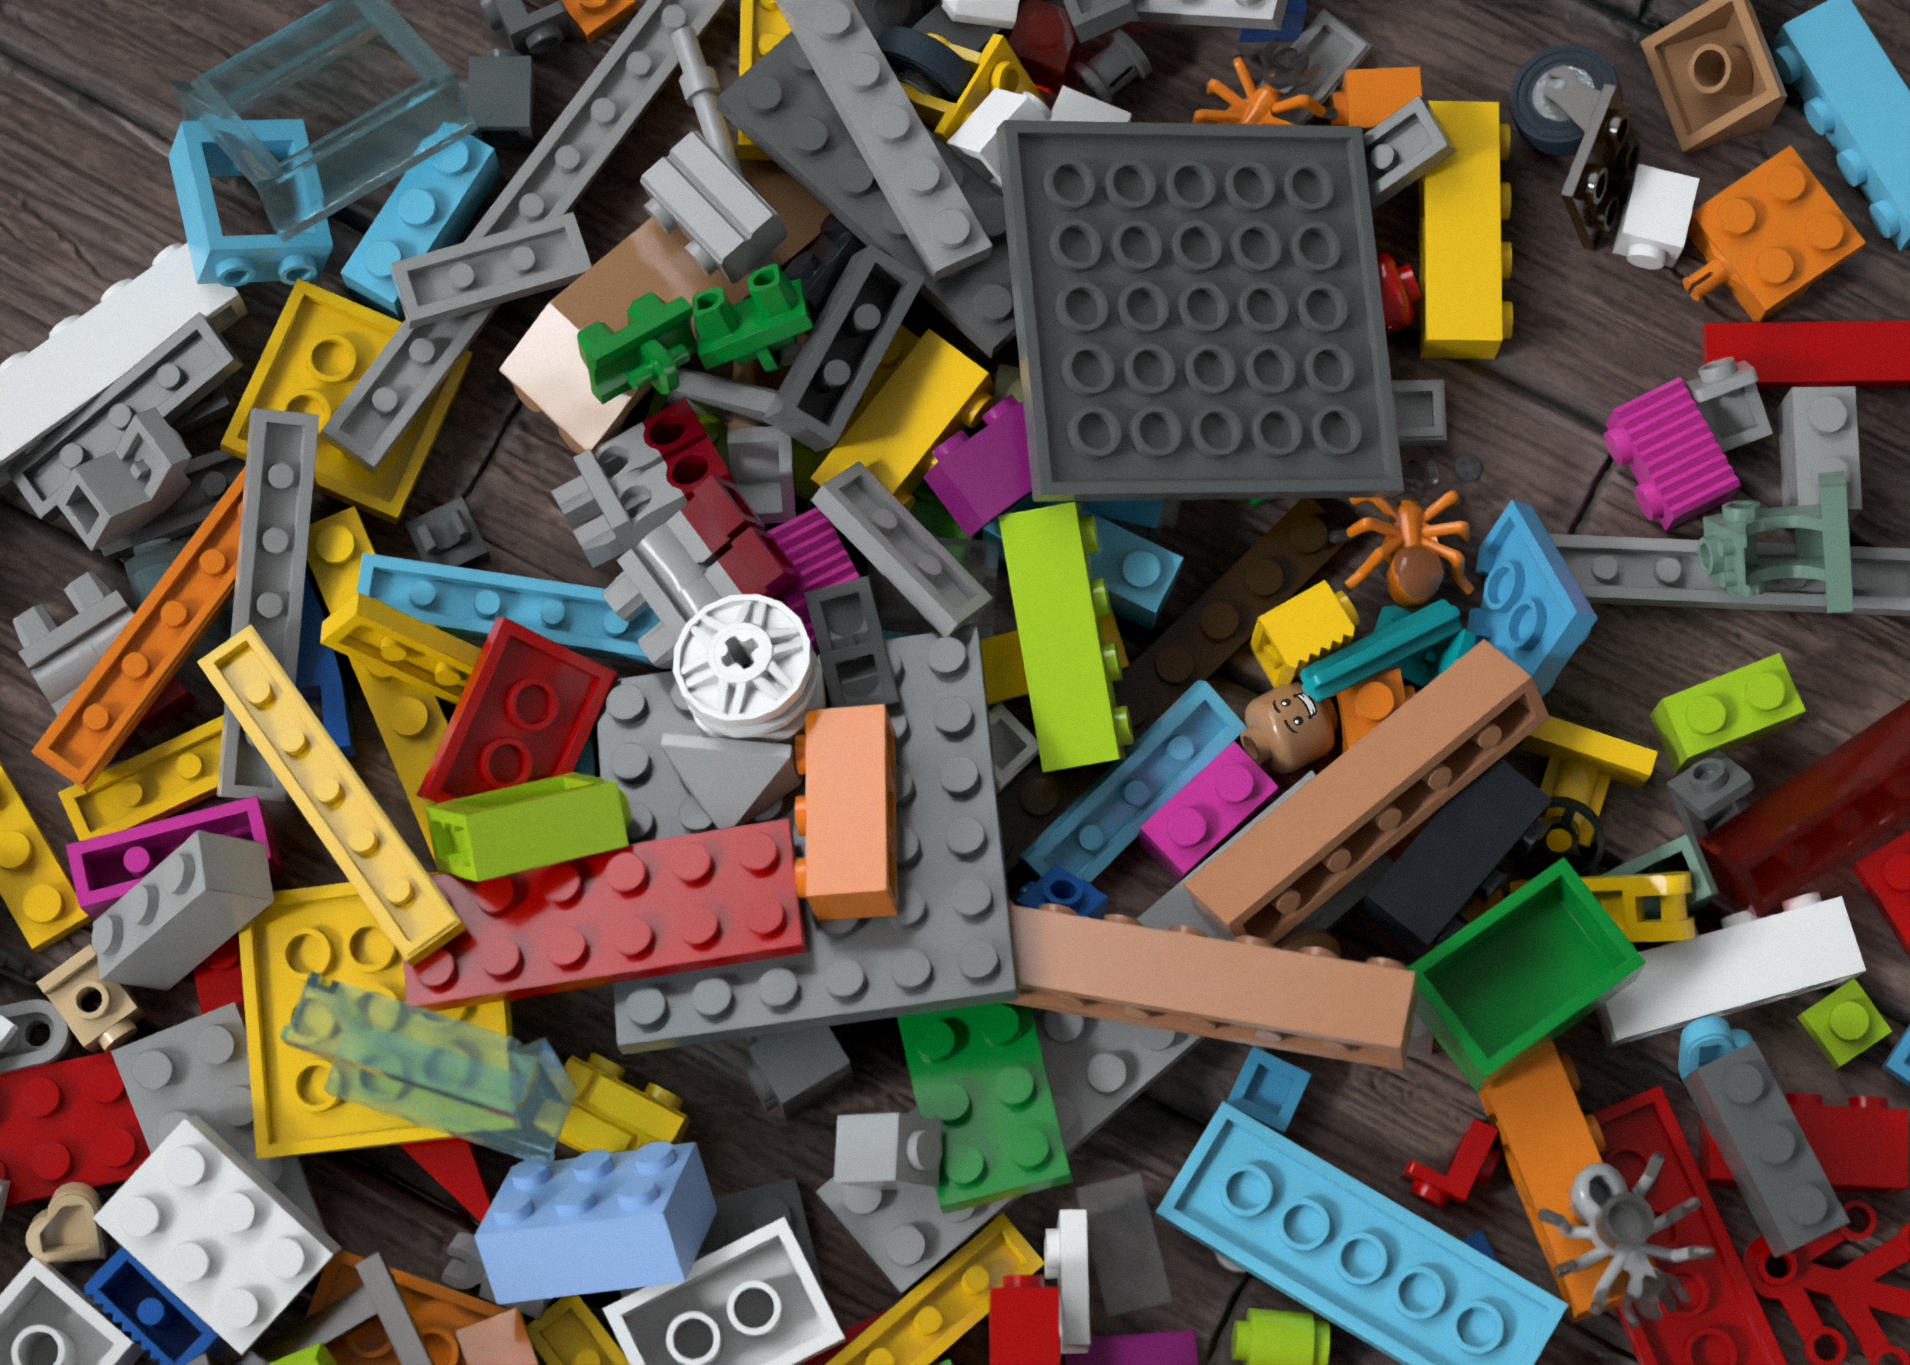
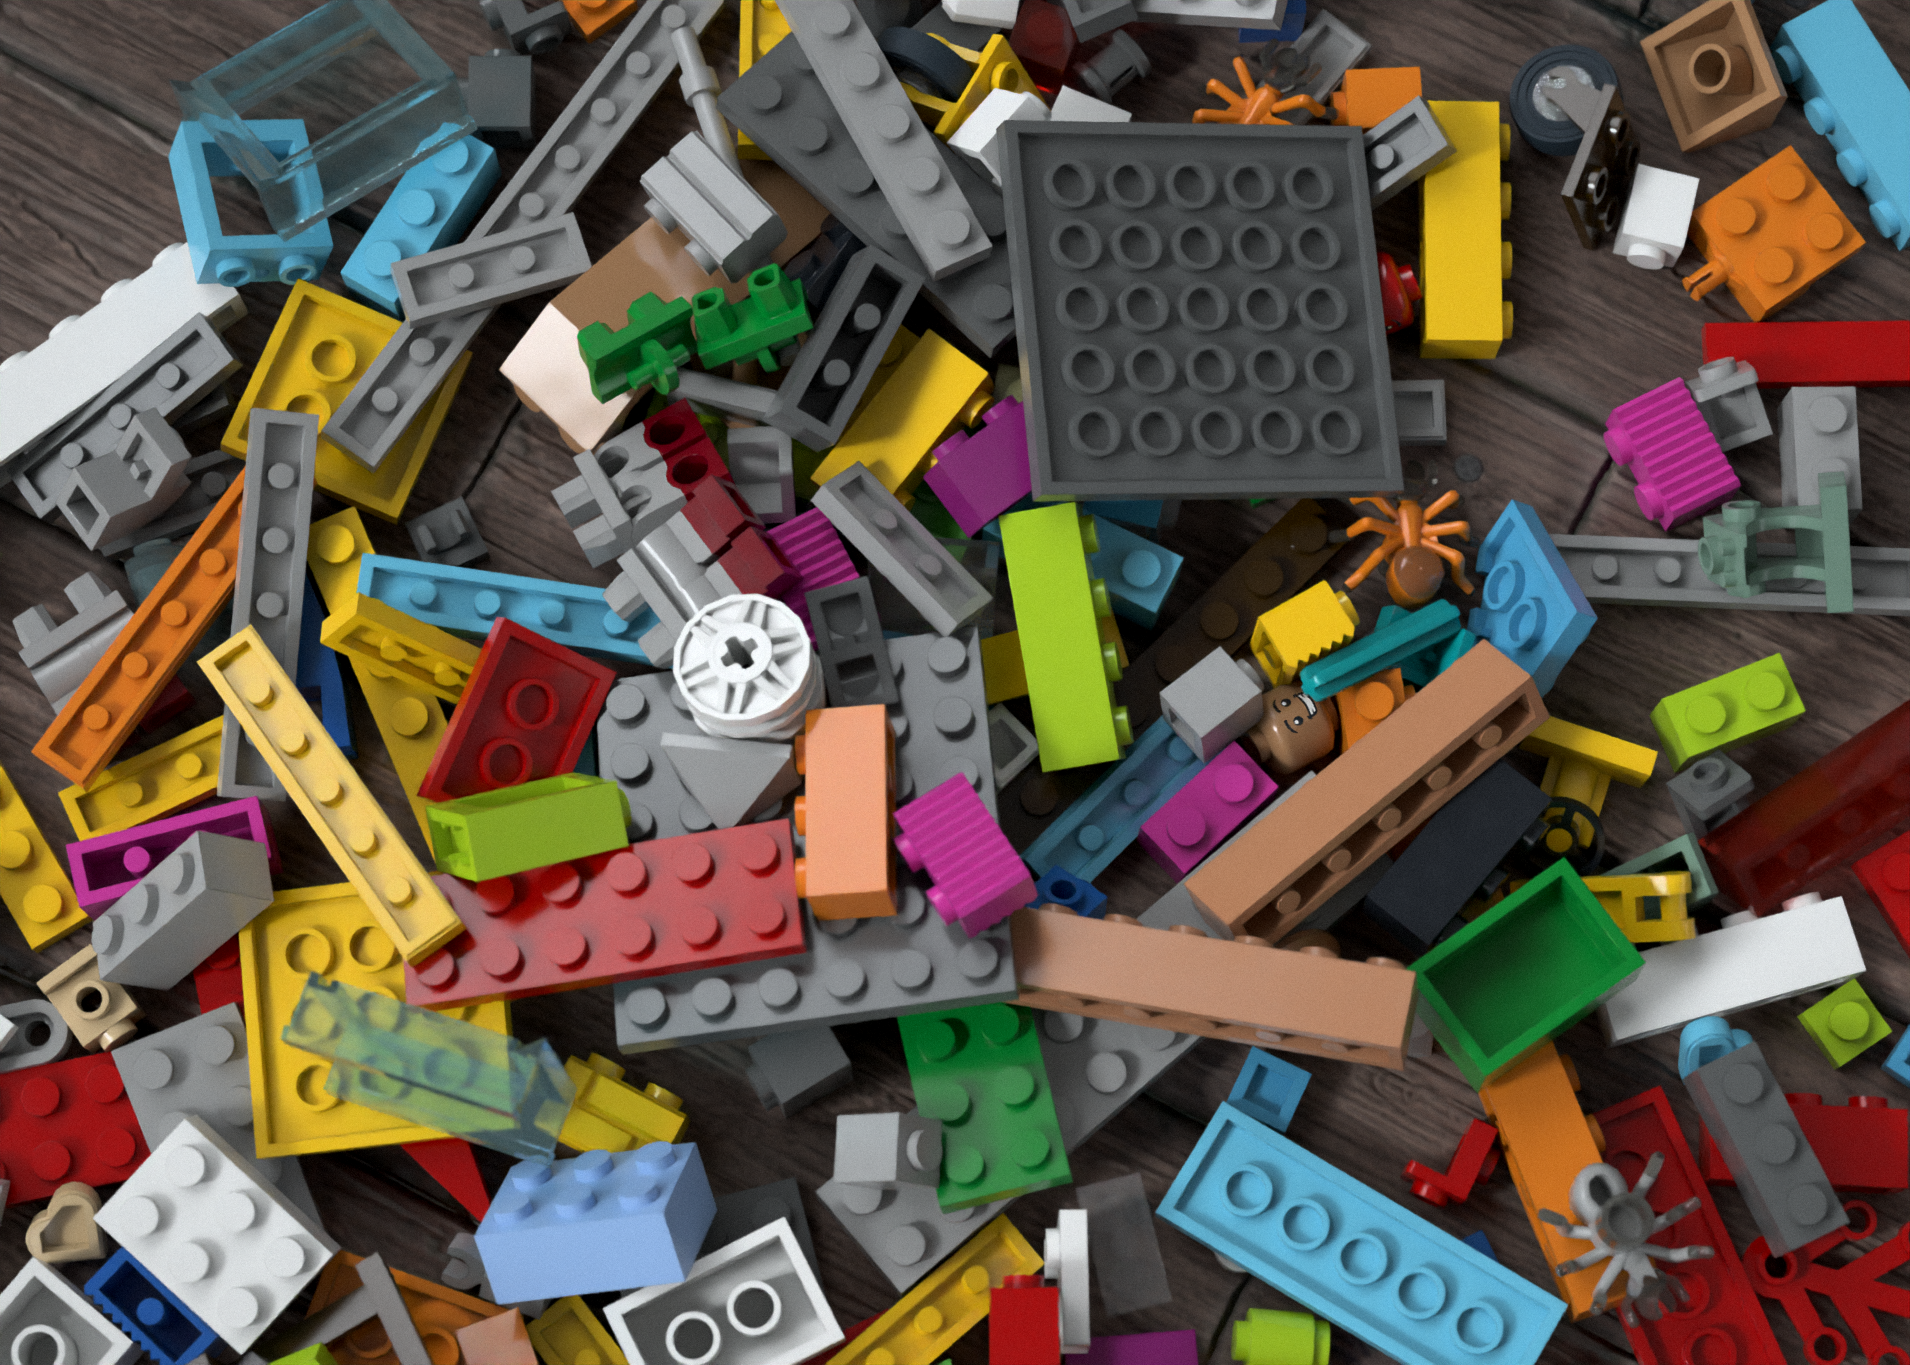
(964, 855): none -> dark pink brick
(1213, 703): none -> light grey brick

